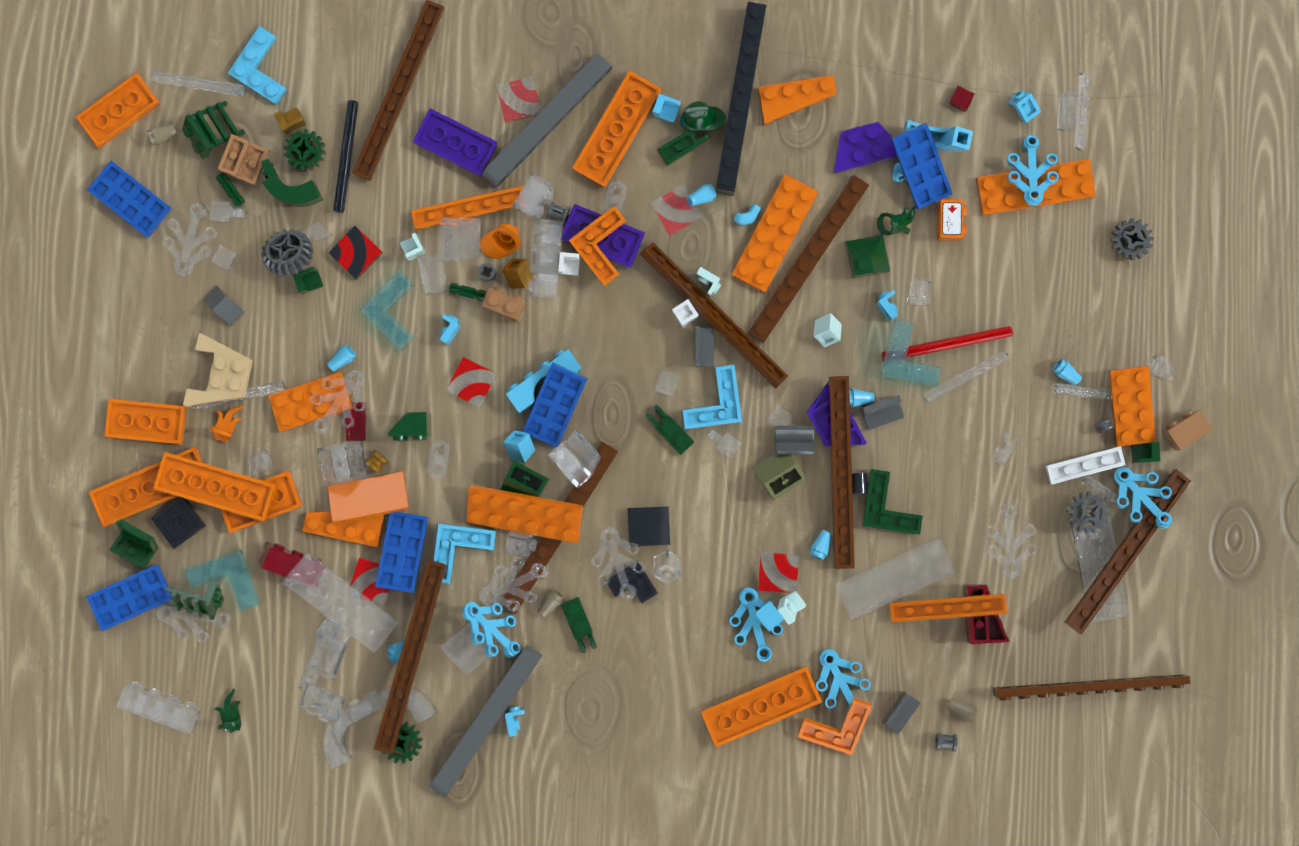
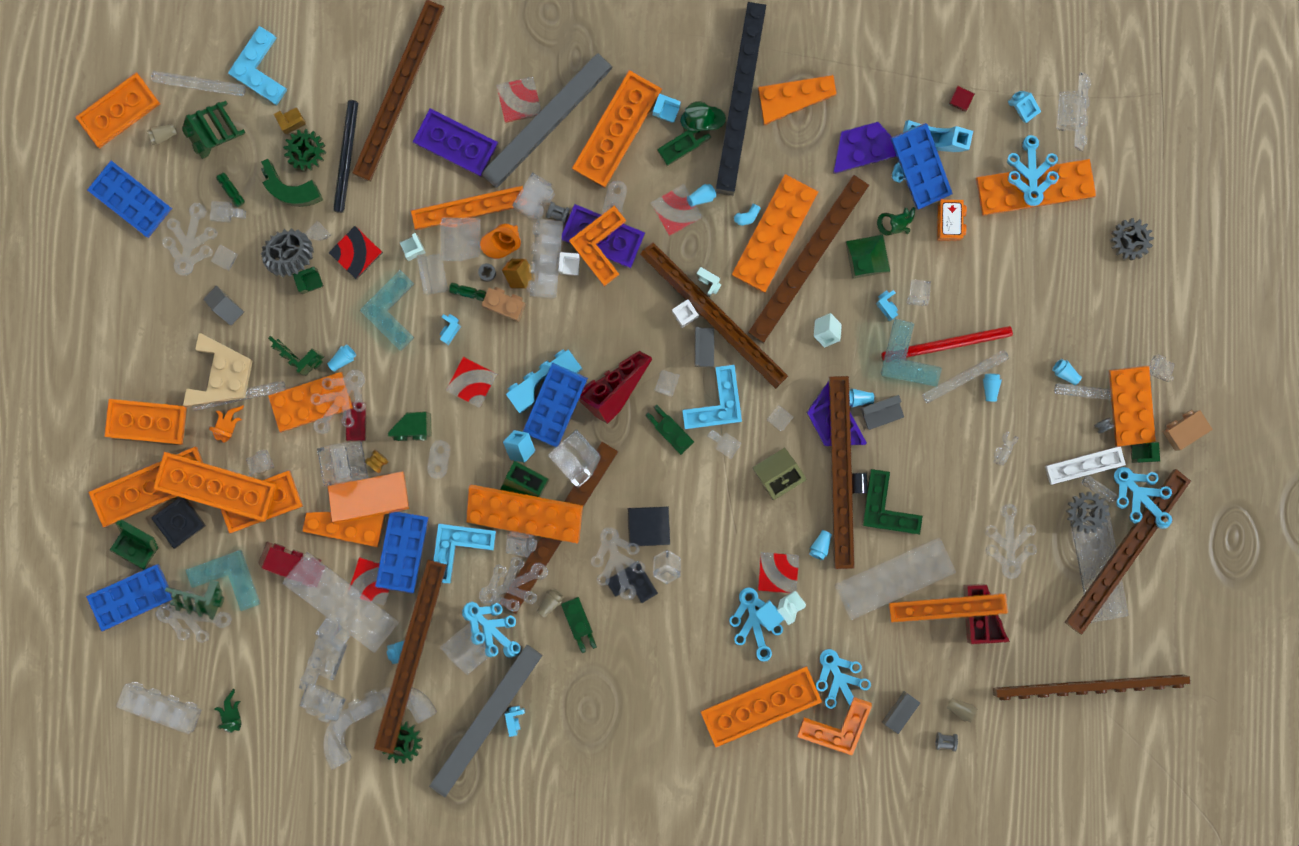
(243, 160): medium nougat slope -> none
(311, 360): none -> dark green plate
(609, 394): none -> dark red wedge
(794, 440): dark grey panel -> none
(991, 386): none -> medium azure cone

